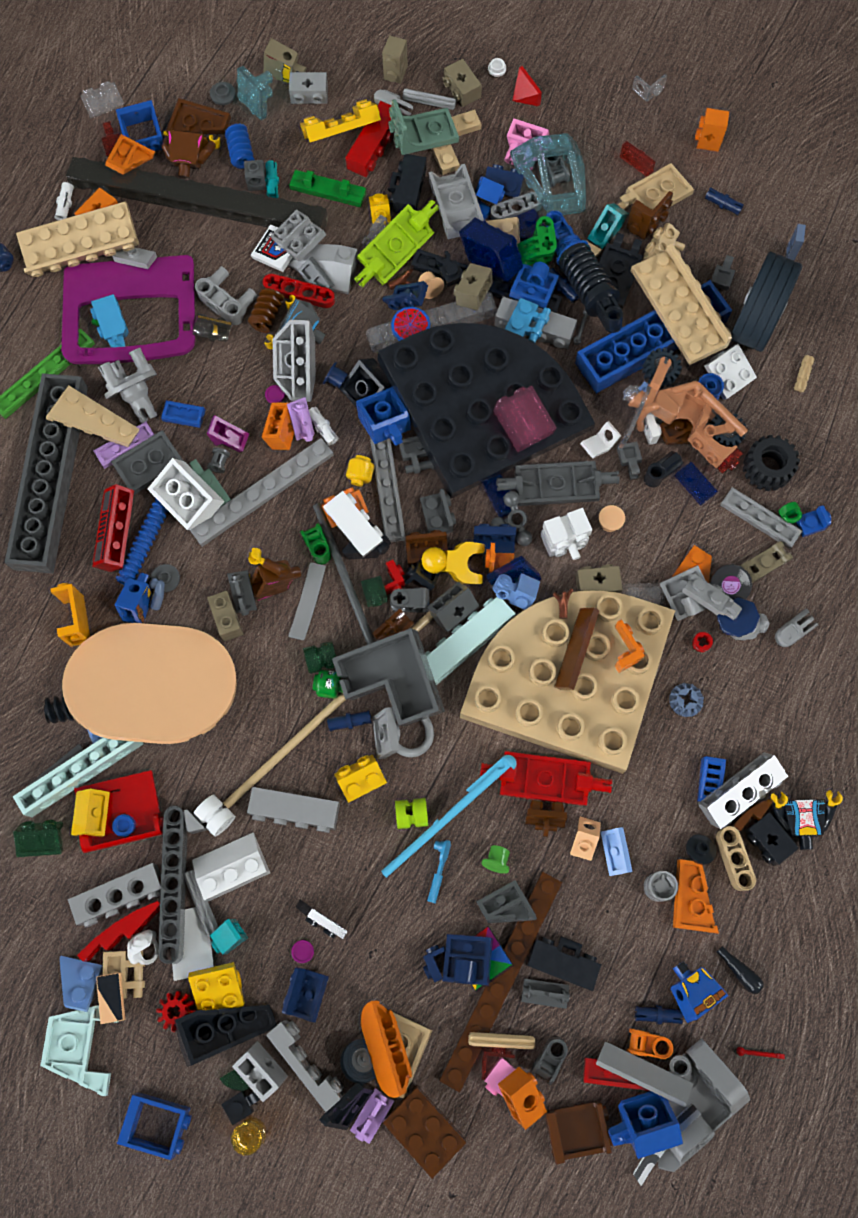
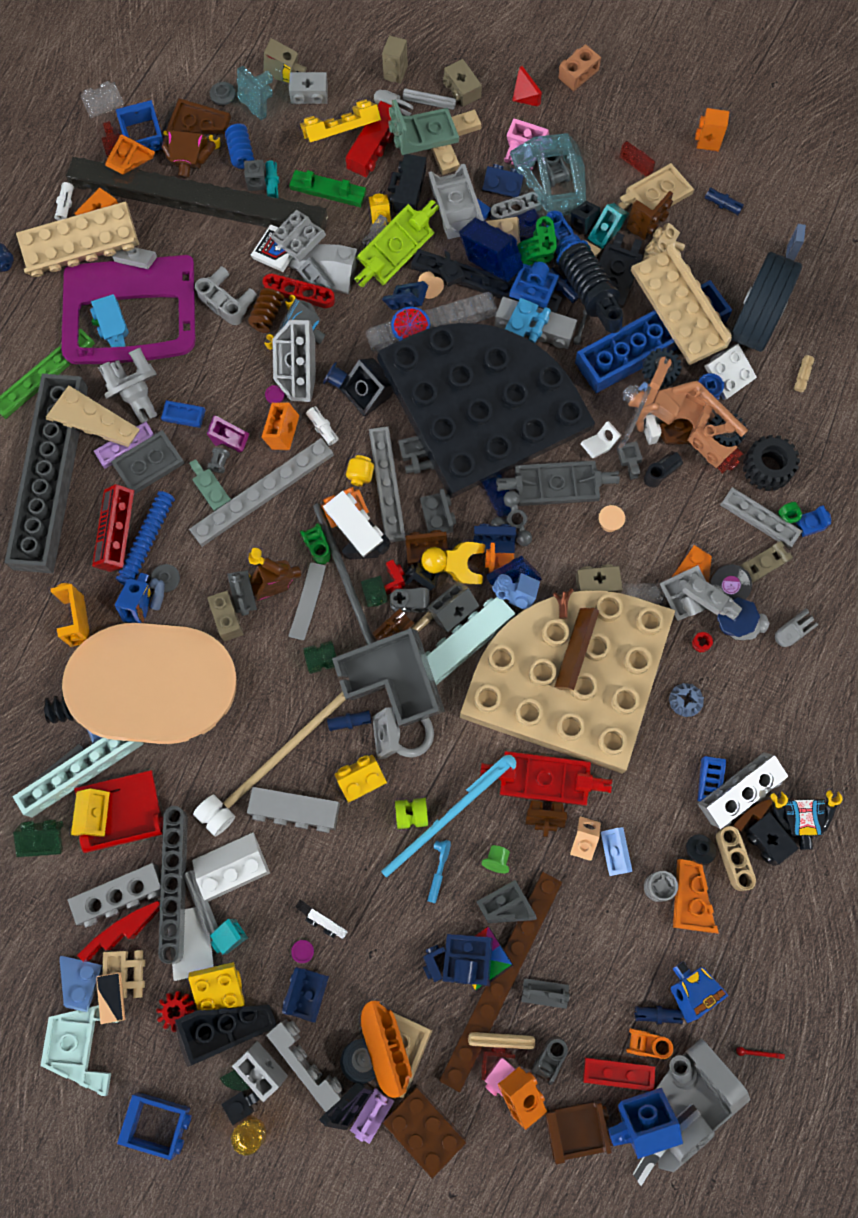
(124, 825): blue tile -> none
(140, 942): white piece -> none
(185, 494): white slope -> none
(192, 823): light grey slope -> none
(212, 328): clear smoke hips -> none
(301, 419): lavender hinge -> none
(327, 684): green head -> none
(384, 416): blue hinge -> none
(400, 280): copper bar -> none
(473, 286): dark tan brick -> none
(489, 190): blue brick -> none
(497, 67): white plate -> none
(524, 418): clear pink brick -> none
(566, 533): white brick -> none
(573, 969): black piece -> none
(579, 67): none -> nougat brick
(584, 217): none -> black brick
(627, 660): orange bracket -> none
(645, 1074): light grey tile -> none
(649, 91): clear bracket -> none
(696, 483): clear blue plate -> none
(723, 274): dark grey plate -> none
(743, 973): black piece -> none

